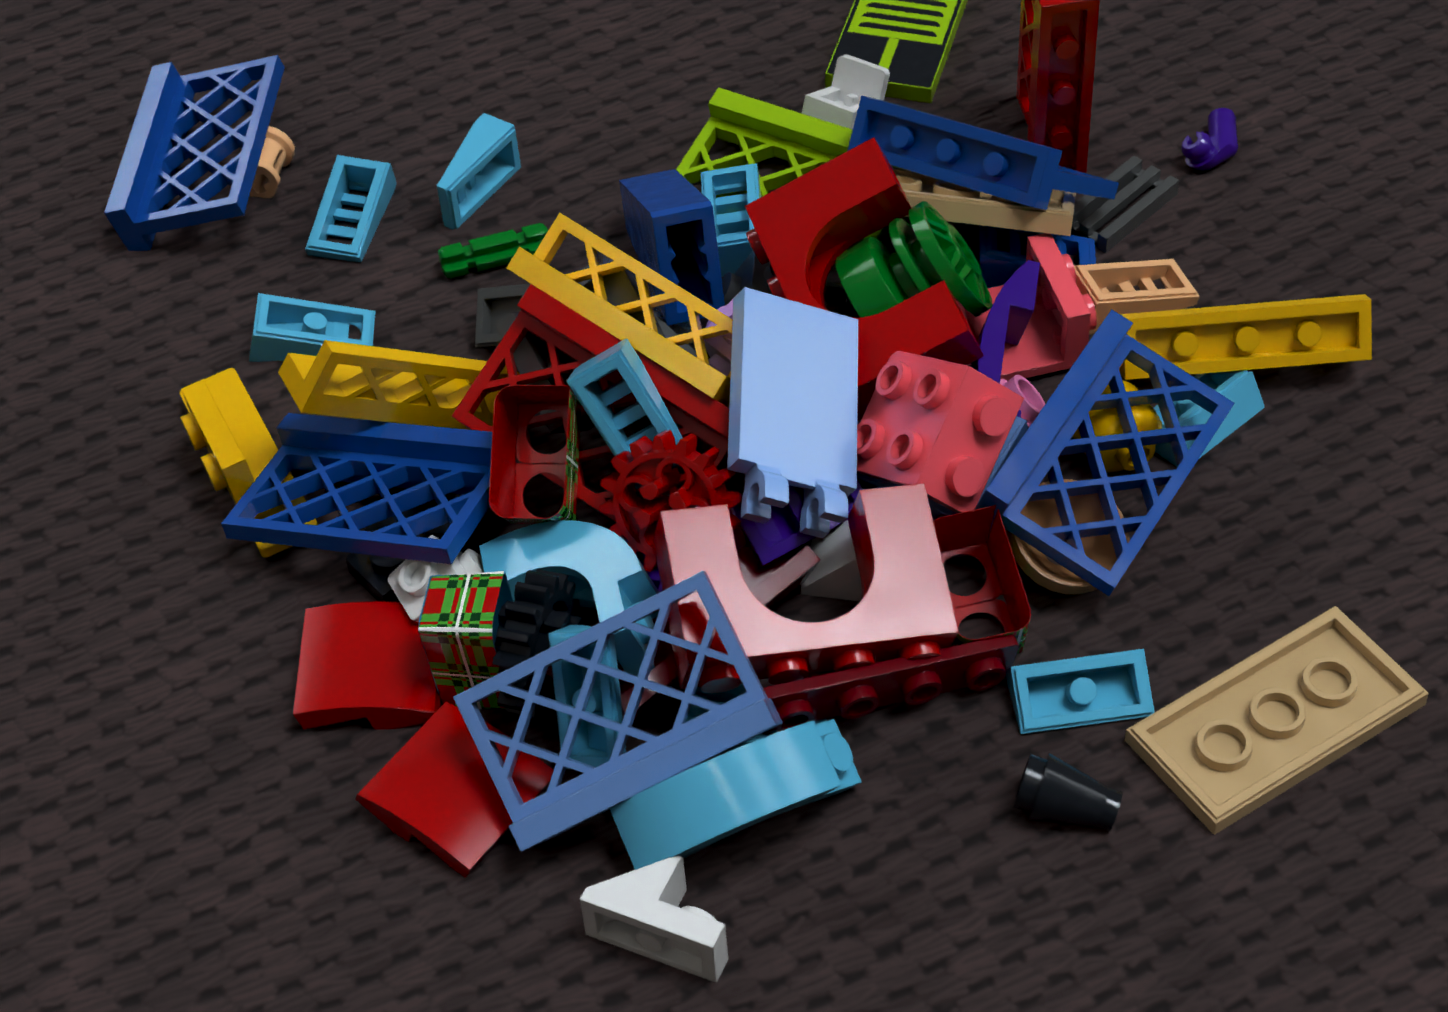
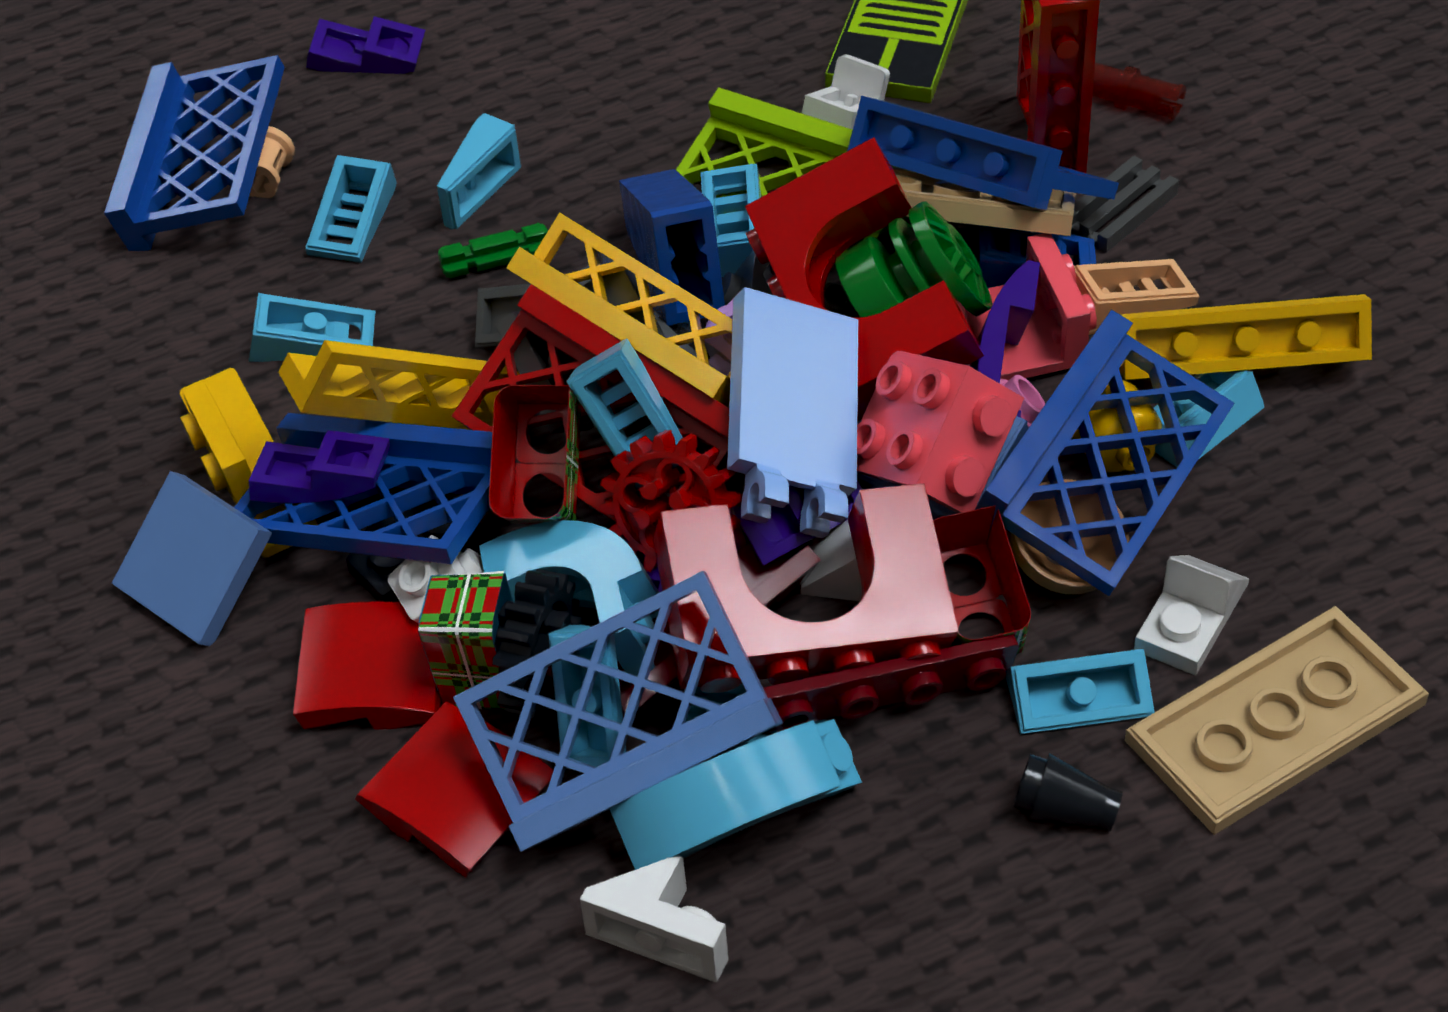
(191, 558): none -> medium blue tile
(301, 474): none -> dark purple slope
(383, 49): none -> dark purple slope
(1132, 89): none -> clear red pin
(1189, 612): none -> white slope
(1217, 146): dark purple arm -> none

